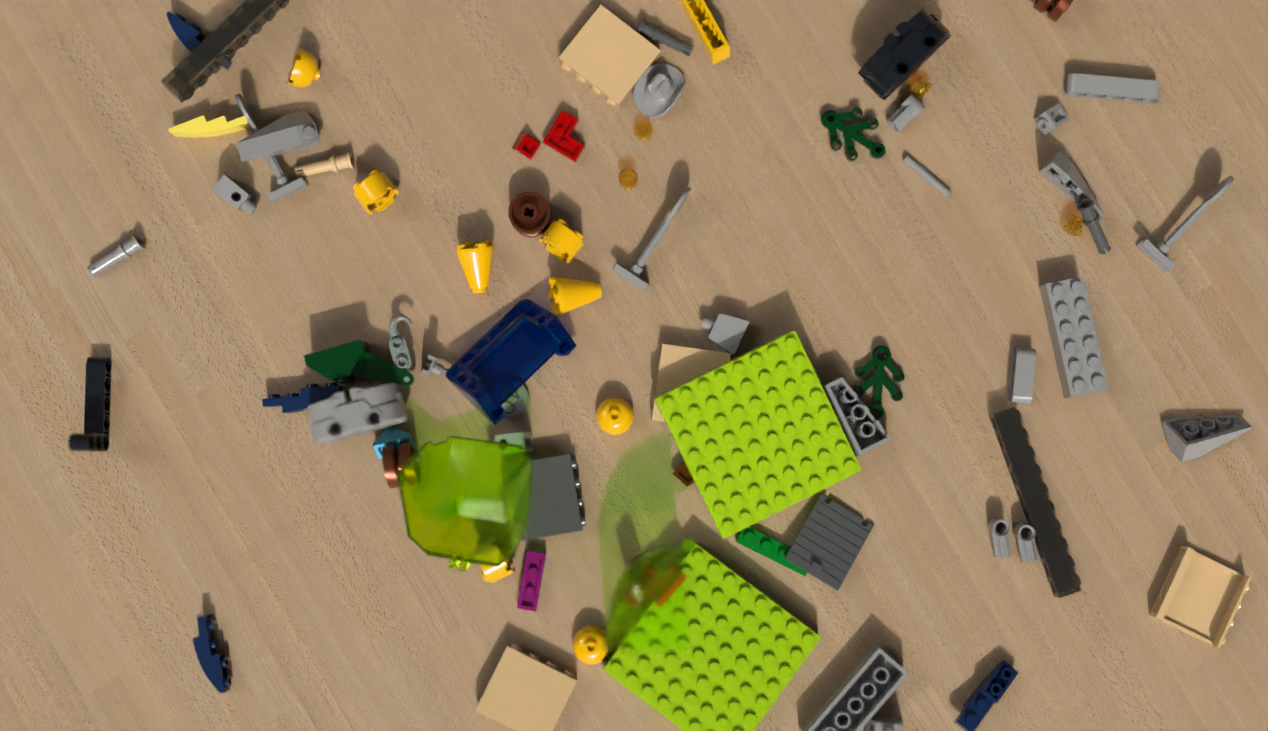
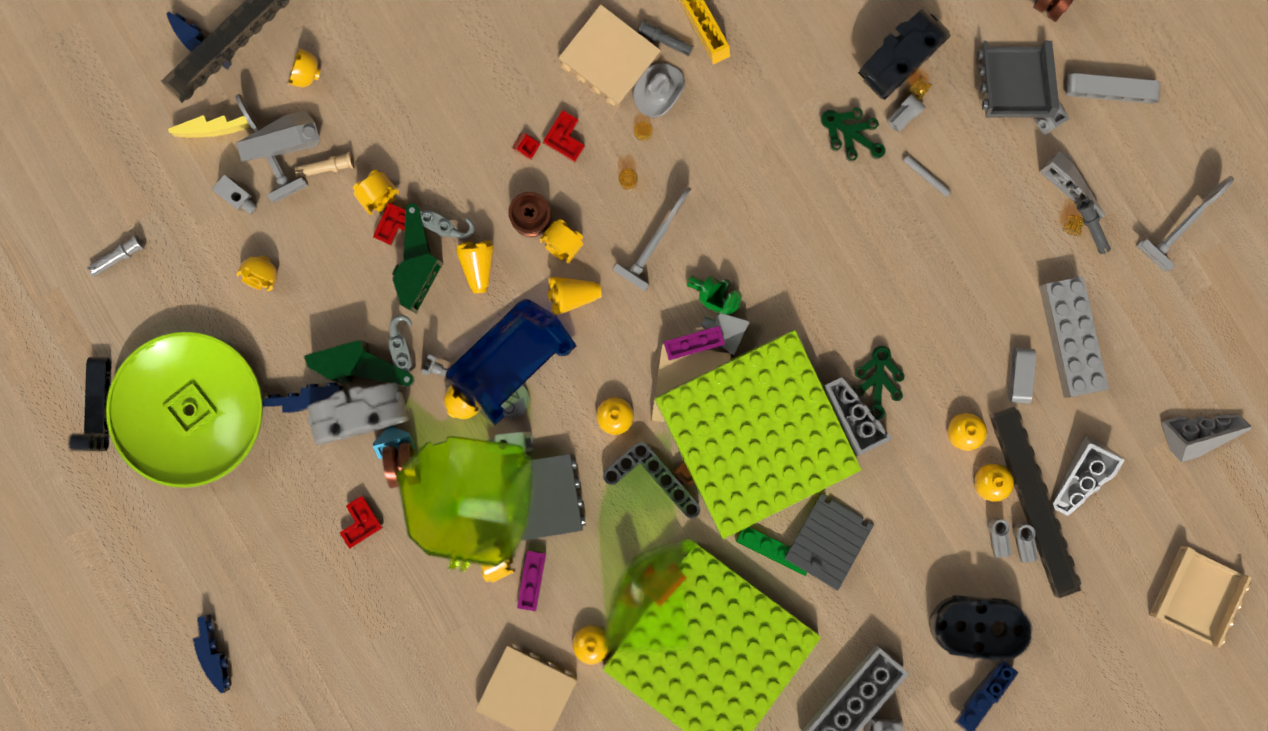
(150, 403): none -> lime dish
(258, 272): none -> yellow cylinder
(365, 523): none -> red plate
(390, 223): none -> red plate
(419, 267): none -> dark green slope
(458, 405): none -> yellow cylinder
(656, 475): none -> dark grey beam
(694, 343): none -> magenta plate
(713, 294): none -> green piece
(961, 641): none -> black piece
(967, 431): none -> yellow cylinder
(993, 482): none -> yellow cylinder
(1018, 81): none -> dark grey panel
(1088, 471): none -> light grey wedge

